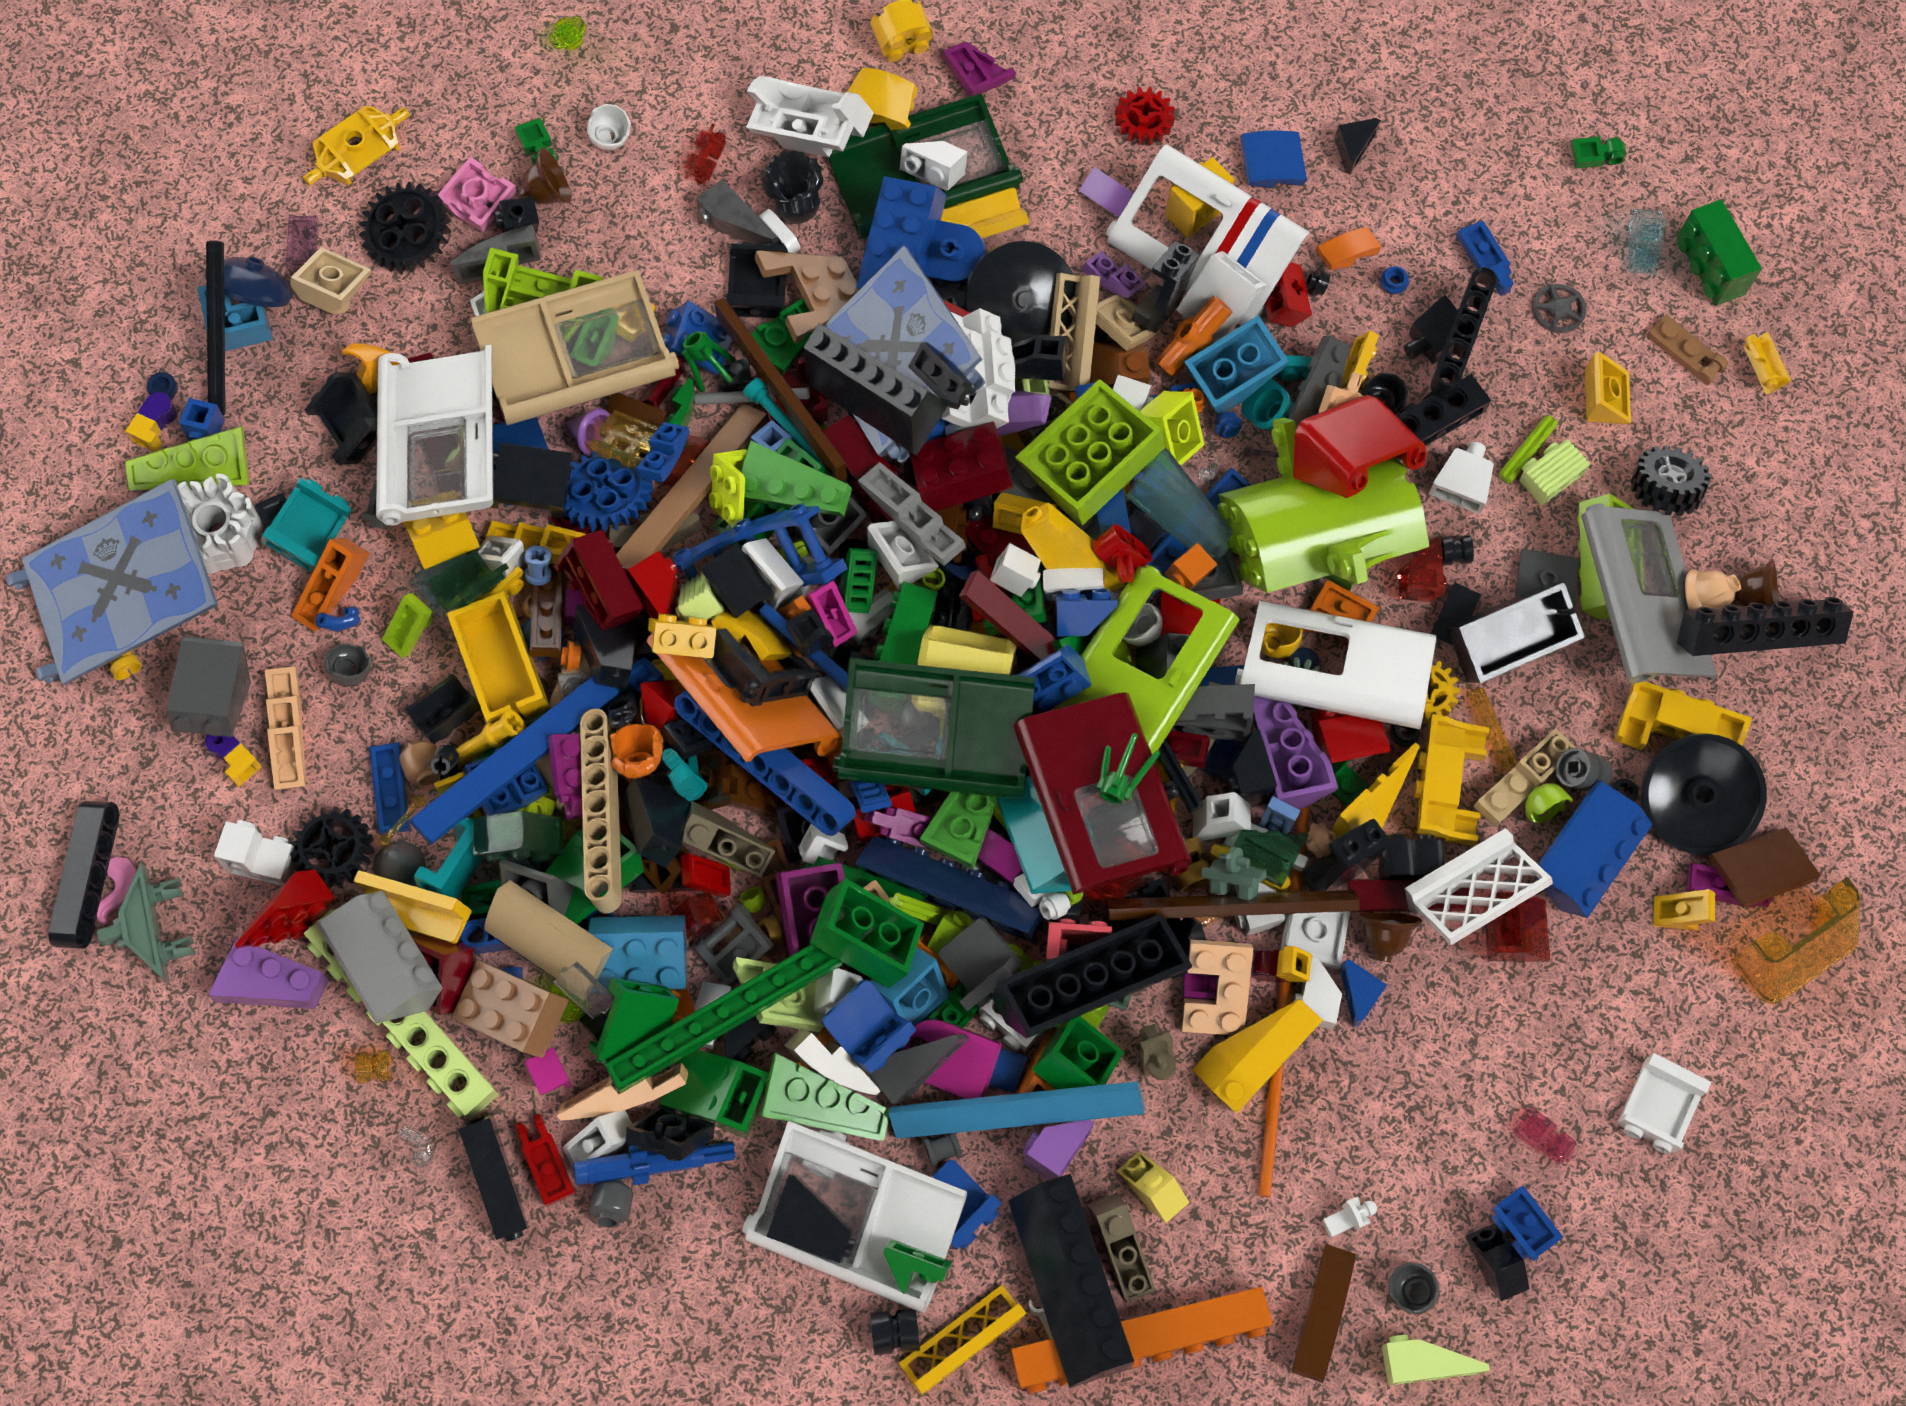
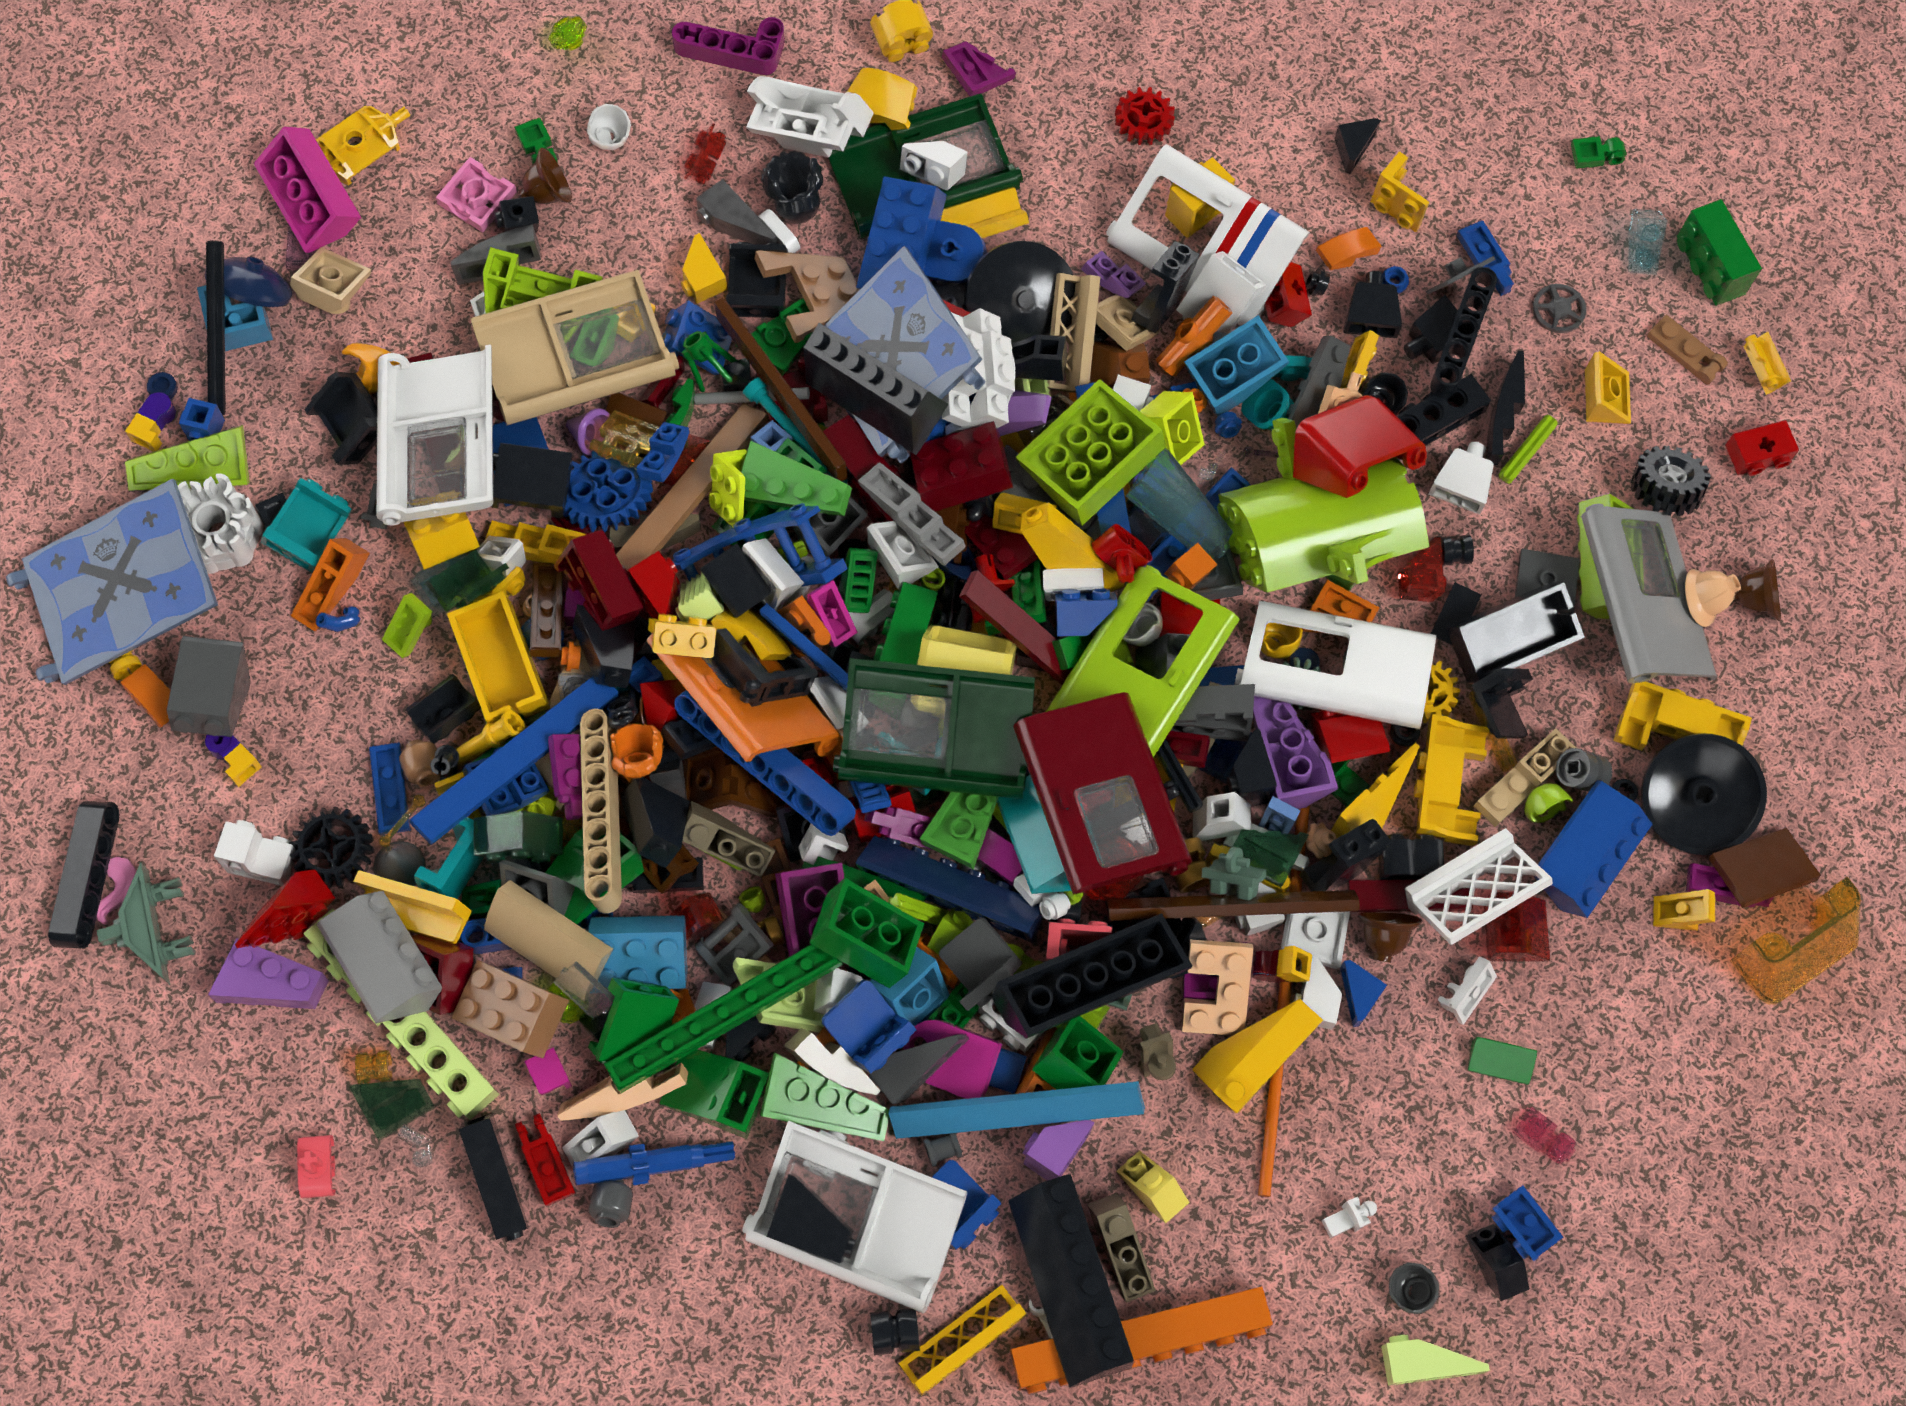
(149, 693): none -> orange slope
(285, 728): light nougat slope -> none
(306, 188): none -> dark pink slope
(315, 1166): none -> coral beam
(339, 664): dark grey hair -> none
(392, 1104): none -> clear green wing
(405, 227): black gear -> none
(538, 571): medium blue bush -> none
(669, 1134): black brick -> none
(684, 777): teal helmet -> none
(687, 35): none -> magenta beam
(701, 272): none -> yellow slope
(705, 875): red tile -> none
(809, 633): black tile -> none
(906, 1260): green slope -> none
(941, 376): black hinge -> none
(1016, 570): white brick -> none
(1057, 678): blue slope -> none
(1106, 192): medium lavender slope -> none
(1115, 787): green plant -> none
(1273, 158): blue slope -> none
(1324, 1313): reddish brown slope -> none
(1374, 308): none -> black torso
(1396, 198): none -> yellow bracket
(1457, 270): none -> dark grey piece
(1467, 996): none -> white plate
(1494, 697): none -> black bracket
(1502, 1060): none -> green slope
(1507, 403): none -> black slope
(1554, 471): yellowish green brick -> none
(1662, 1103): white panel -> none
(1762, 448): none -> red brick
(1764, 626): black brick -> none

